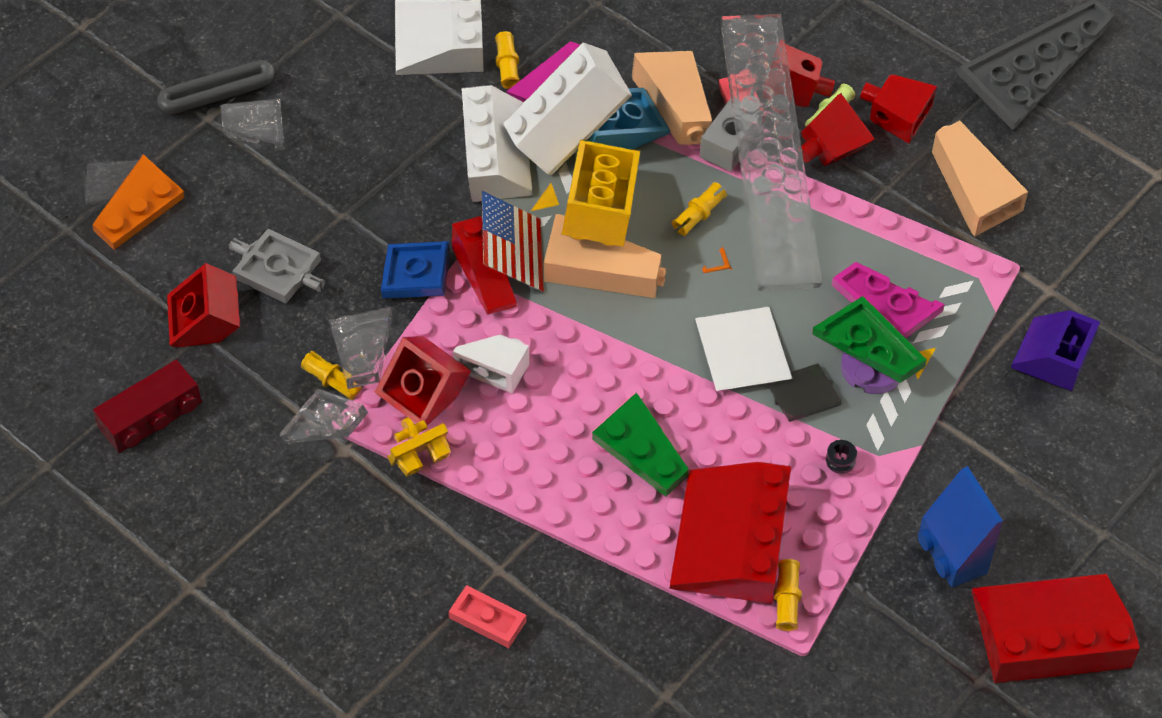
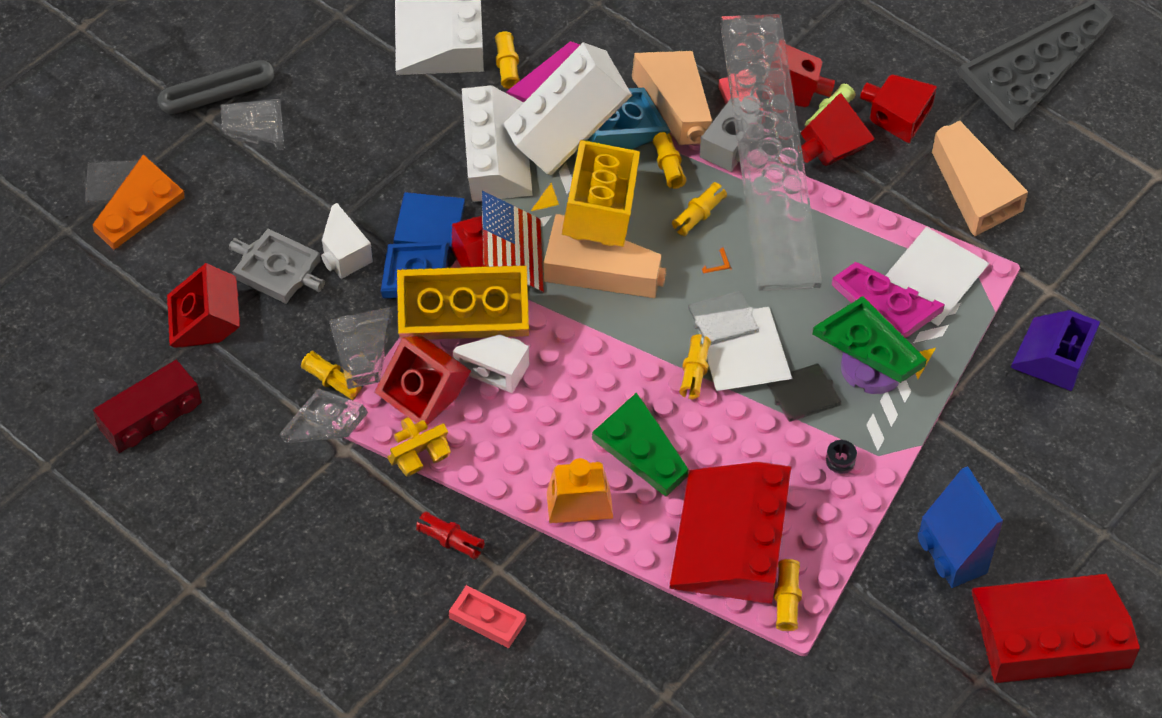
(344, 244): none -> white slope
(428, 218): none -> blue tile
(450, 535): none -> red pin
(463, 302): none -> yellow brick
(579, 492): none -> light orange torso
(669, 160): none -> yellow pin
(695, 366): none -> yellow pin
(724, 318): none -> clear piece
(937, 270): none -> white sticker

